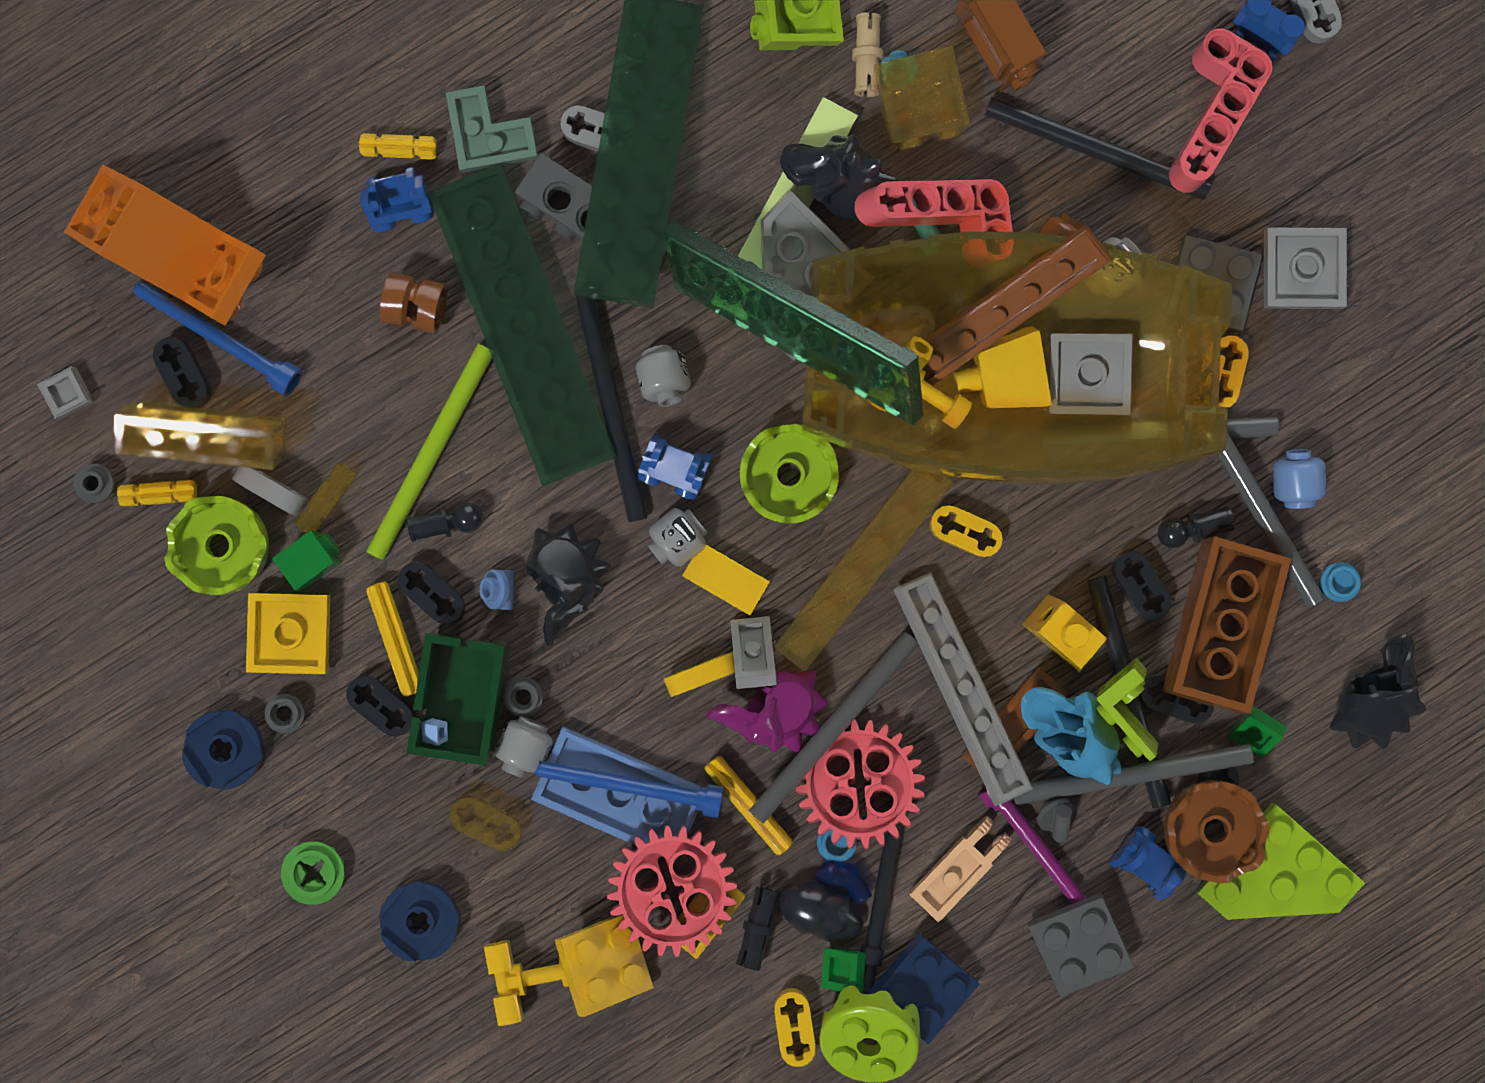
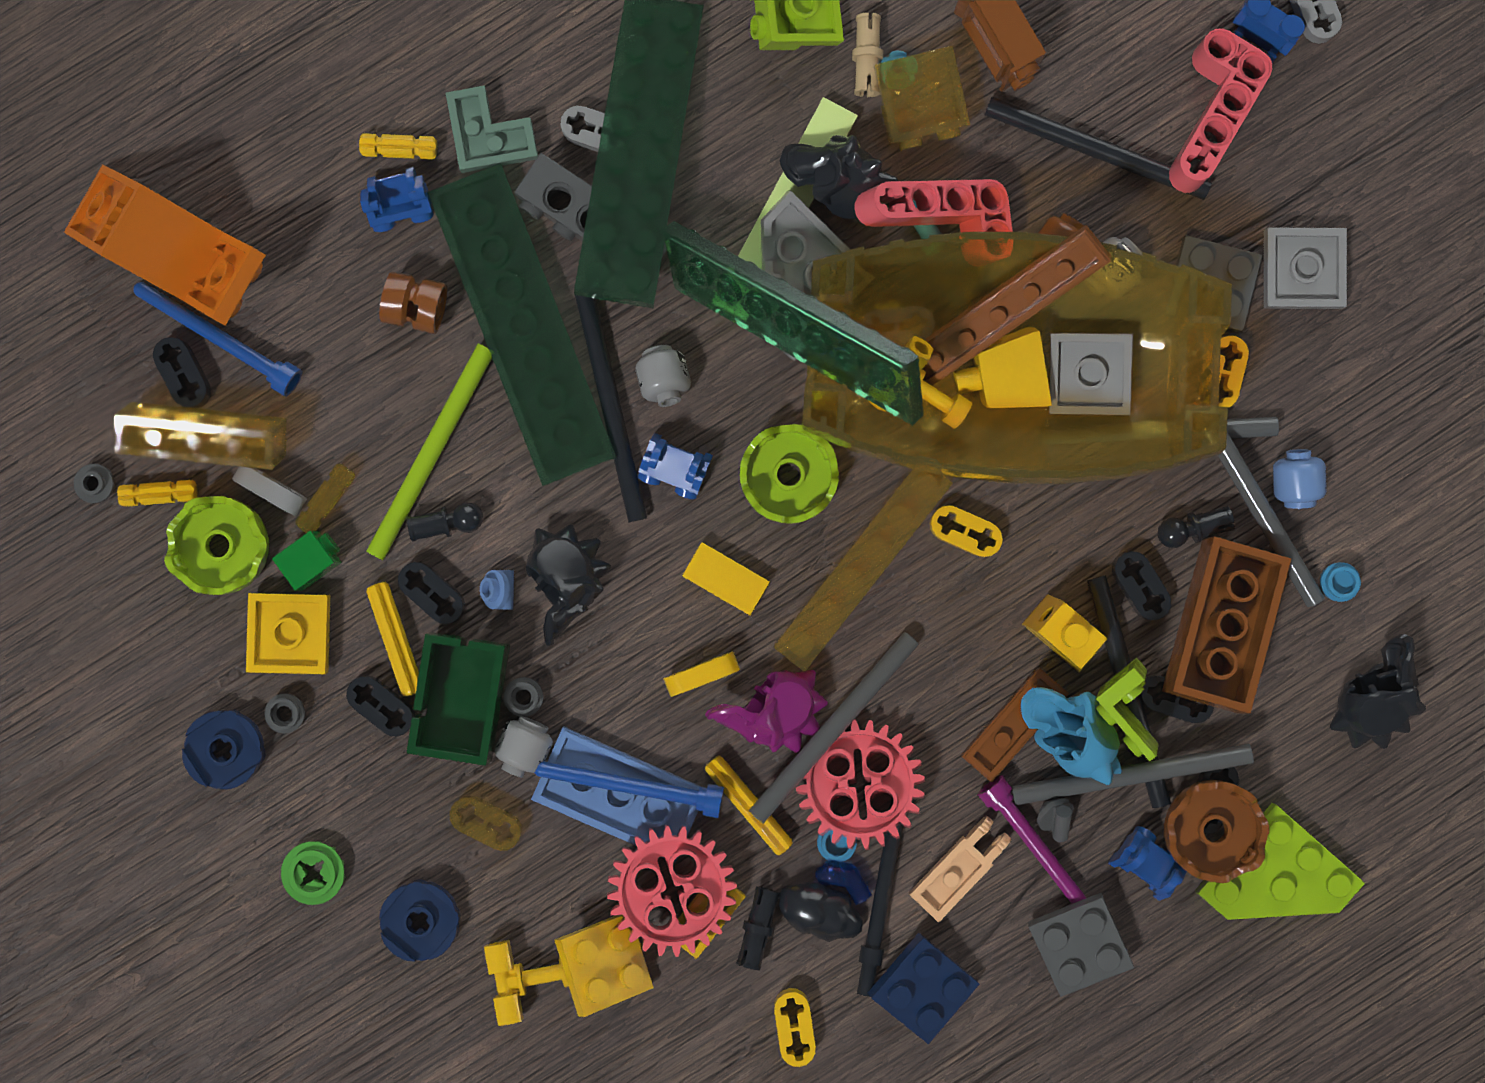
(65, 393): light grey tile -> none
(434, 731): light blue piece -> none
(677, 537): light grey head -> none
(753, 652): light grey plate -> none
(842, 968): green tile -> none
(873, 1017): lime plate -> none
(963, 689): light grey tile -> none
(1257, 730): green plate -> none

